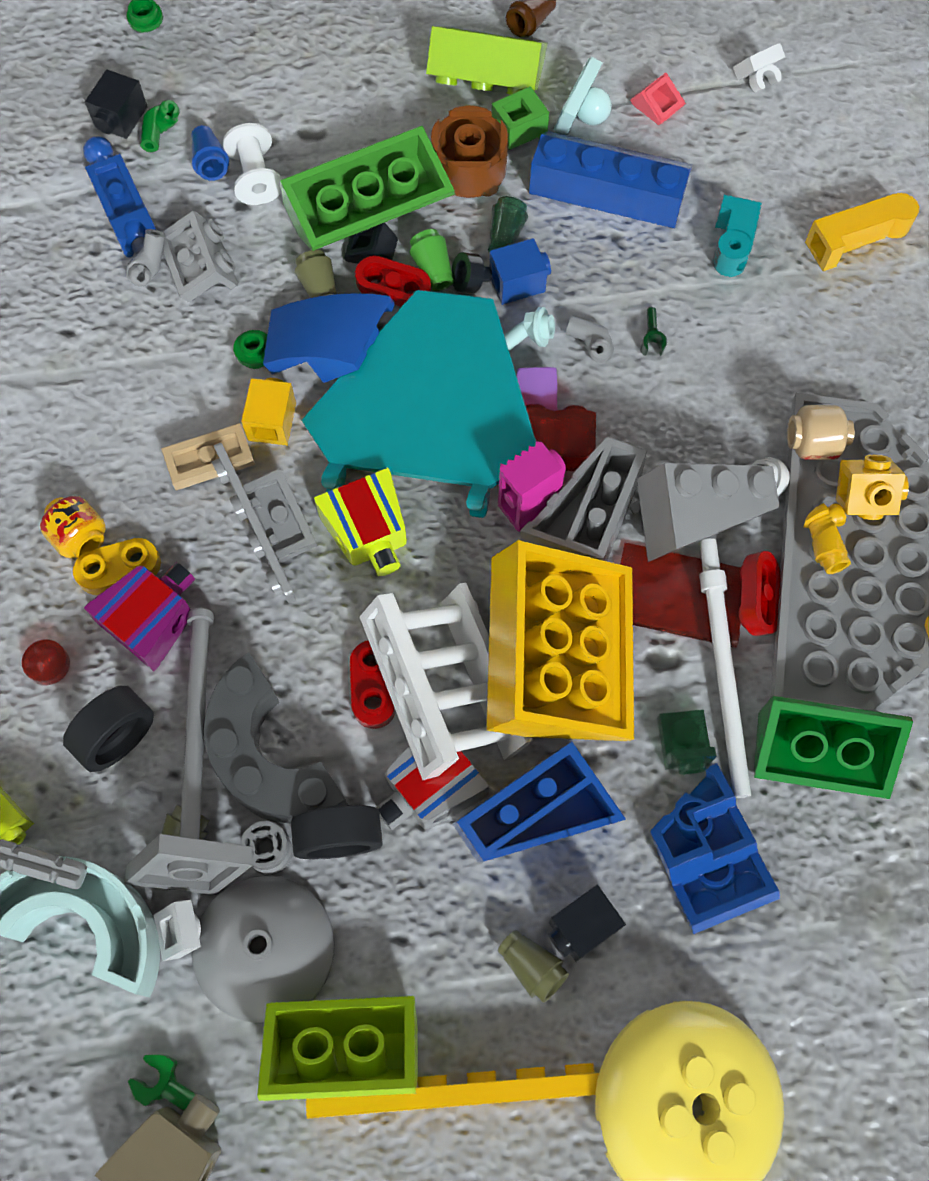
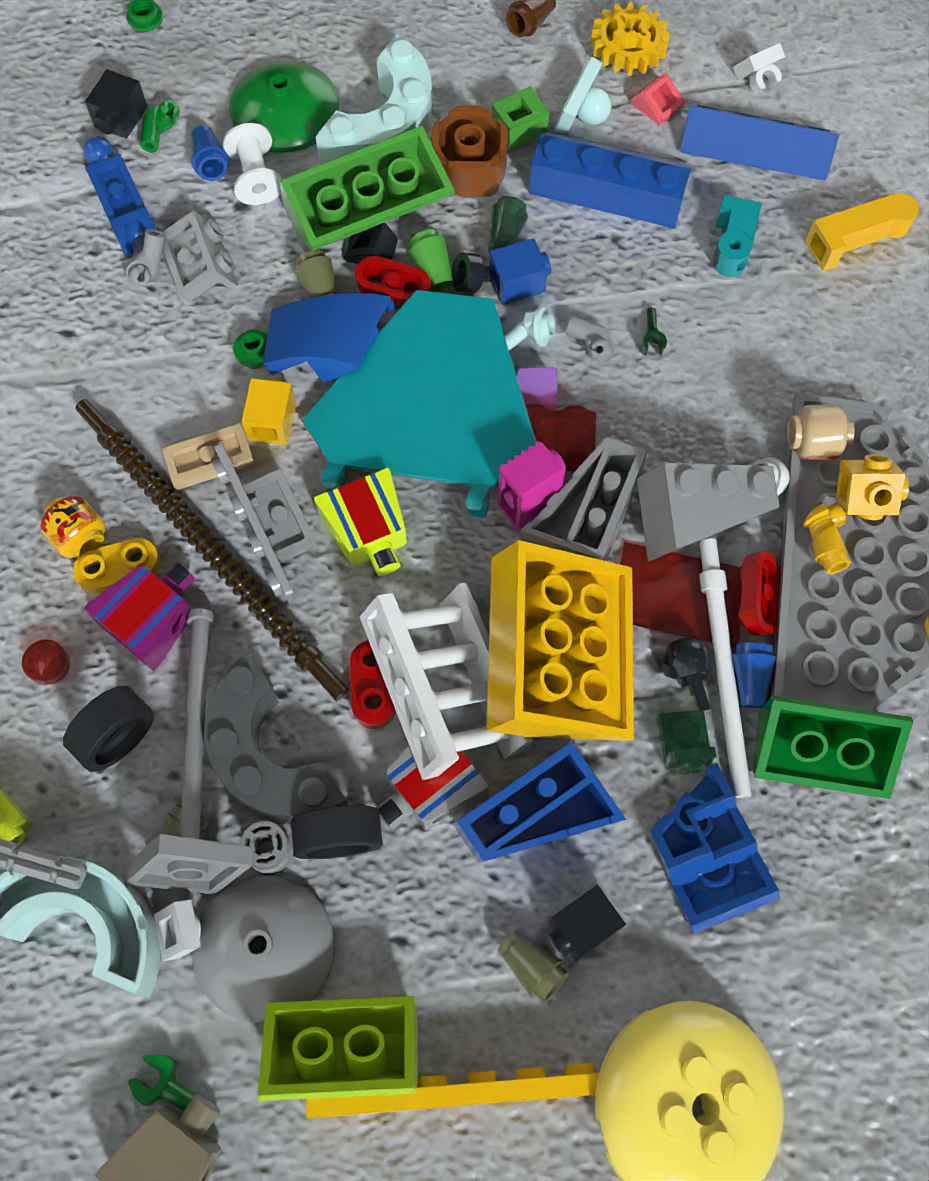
(287, 100): none -> green dish
(307, 656): none -> dark brown hose
(407, 84): none -> light aqua brick
(485, 59): lime slope -> none
(630, 38): none -> yellow gear
(690, 663): none -> black piece
(753, 673): none -> blue cone
(759, 141): none -> blue panel

